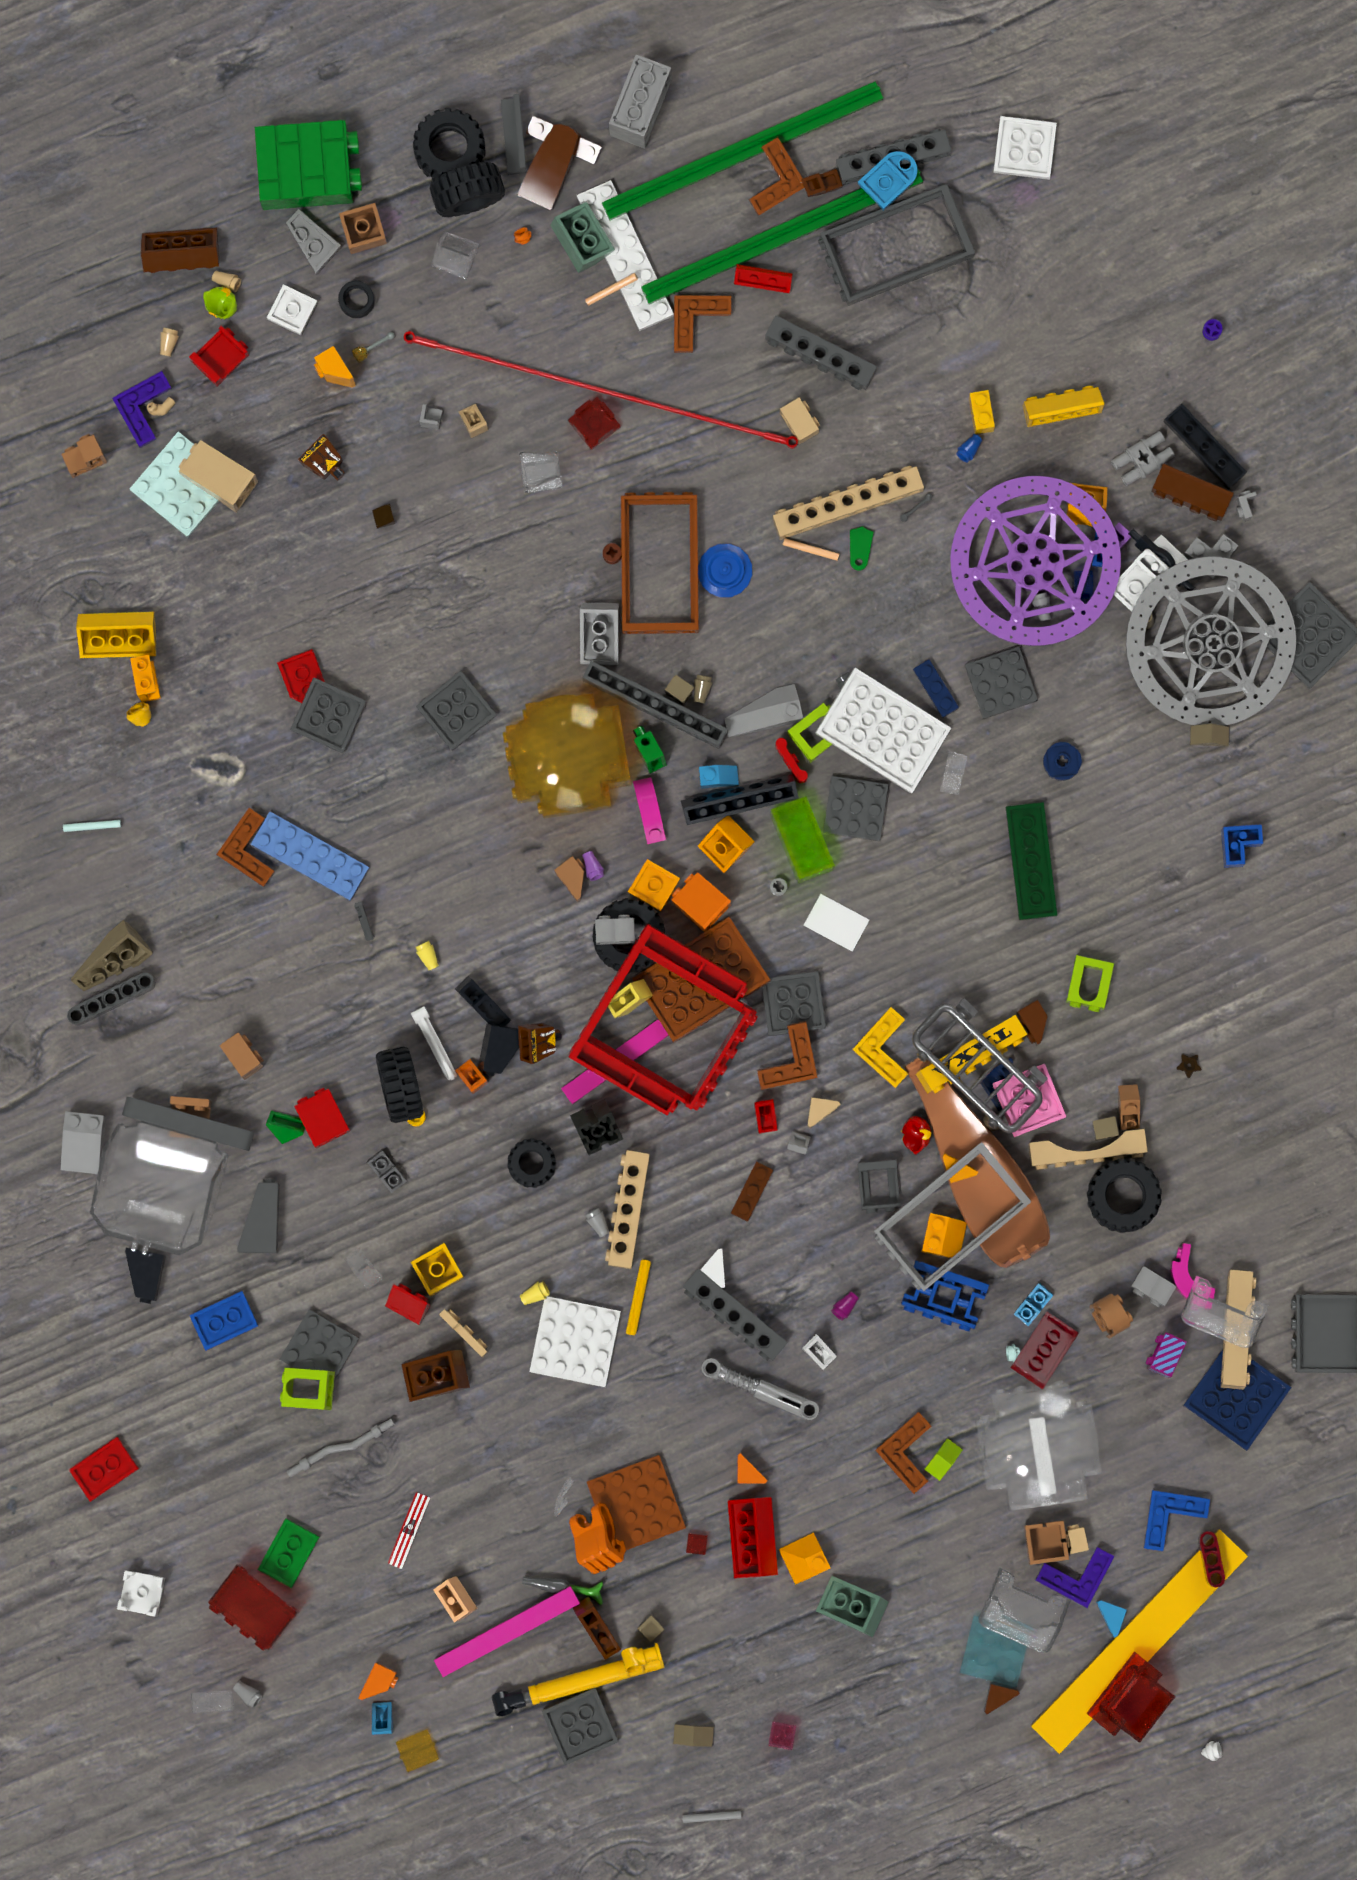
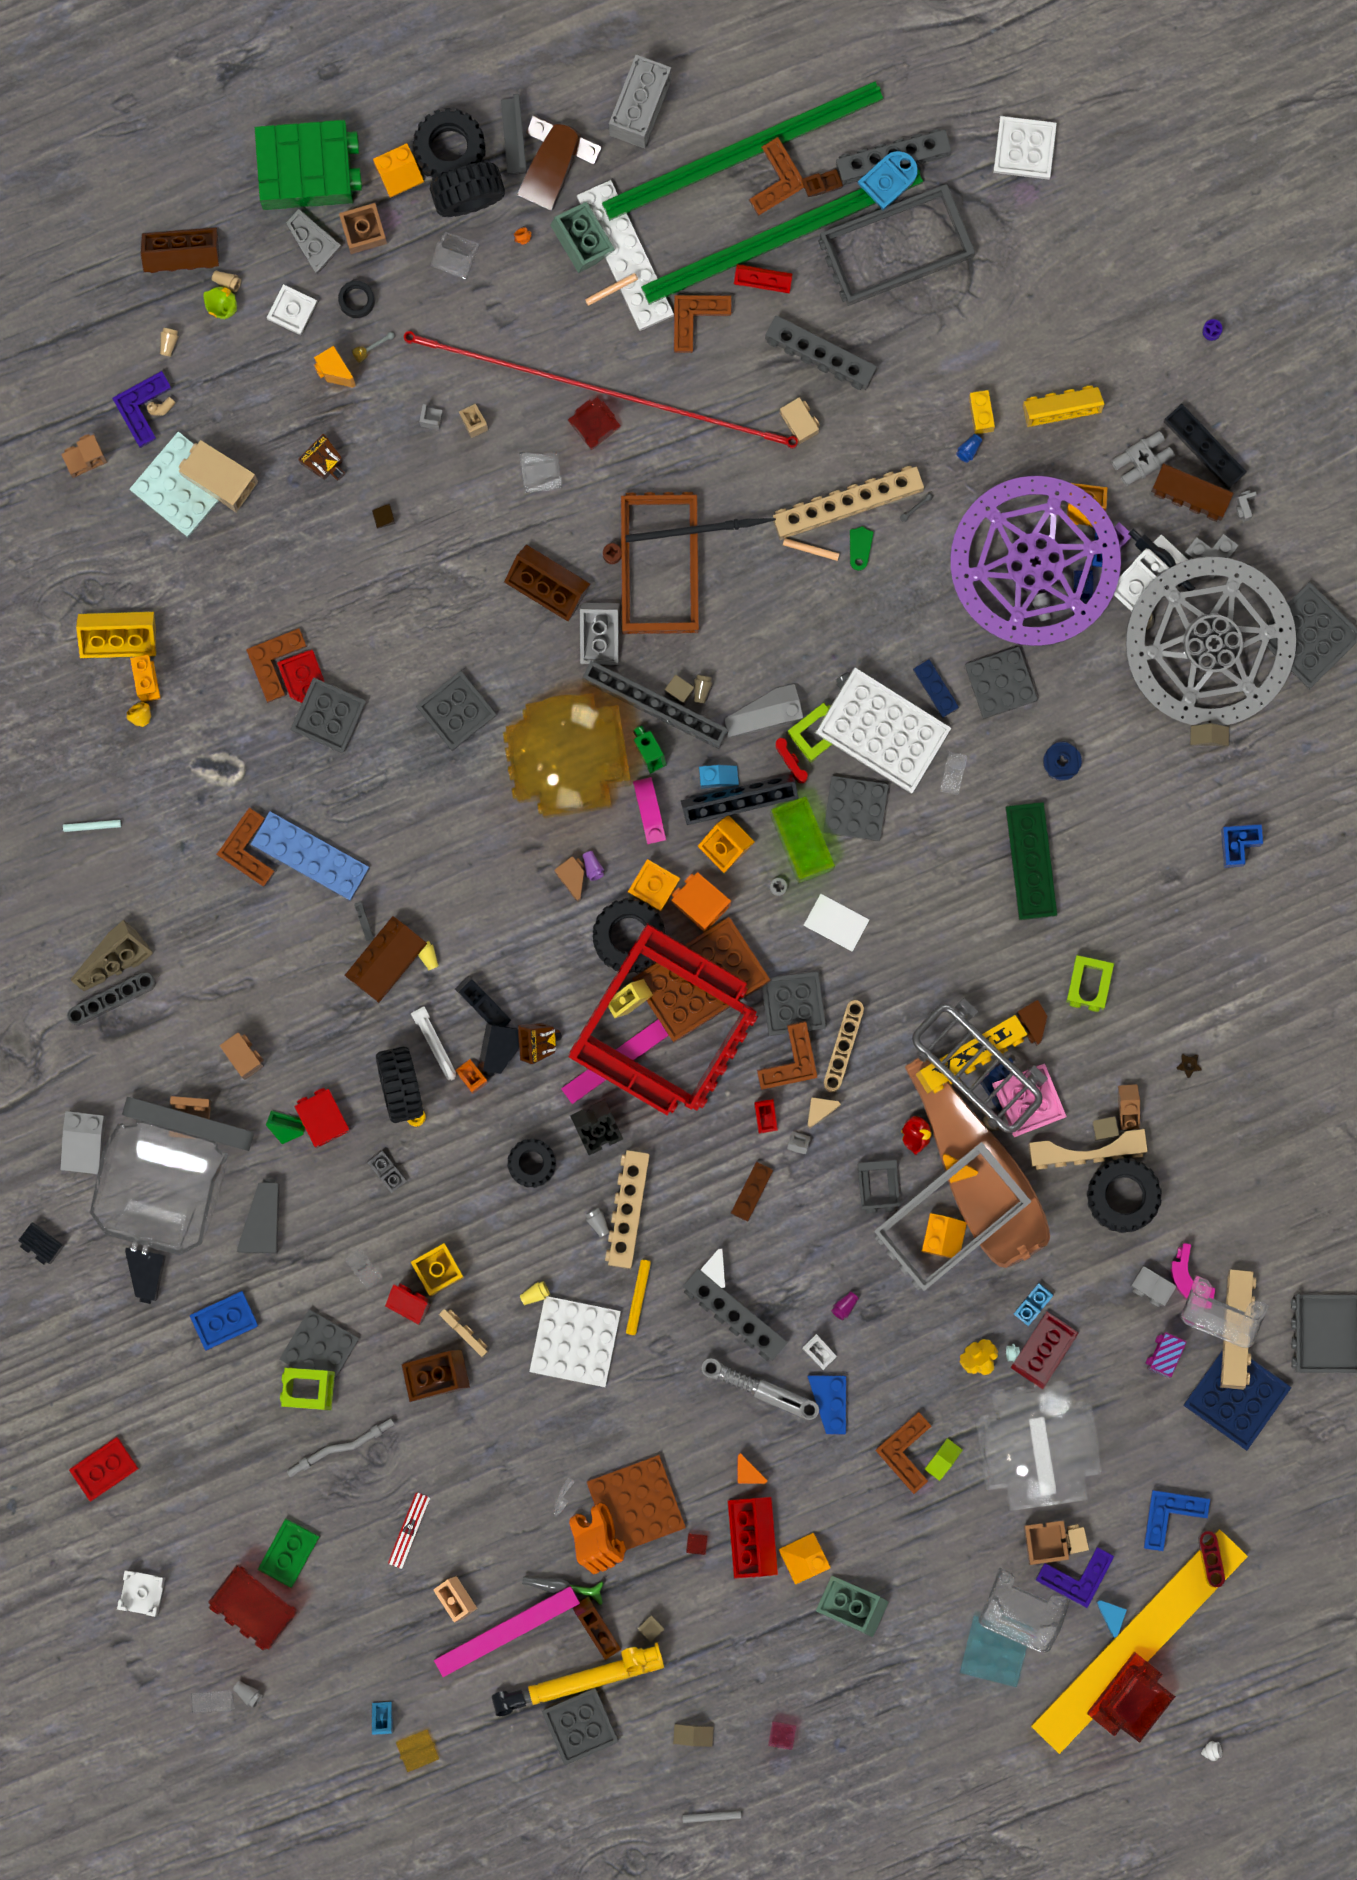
(40, 1243): none -> black brick
(220, 356): red panel -> none
(263, 655): none -> dark orange plate
(379, 1681): orange slope -> none
(385, 959): none -> reddish brown slope
(398, 170): none -> light orange slope
(546, 582): none -> reddish brown slope
(614, 930): light grey brick -> none
(725, 570): blue piece -> none
(727, 525): none -> black piece
(831, 1400): none -> blue wing
(847, 1037): none -> tan beam
(870, 1050): yellow plate -> none
(939, 1311): blue fence -> none
(979, 1357): none -> yellow plant
(998, 1696): reddish brown slope -> none
(1111, 1315): medium nougat brick -> none

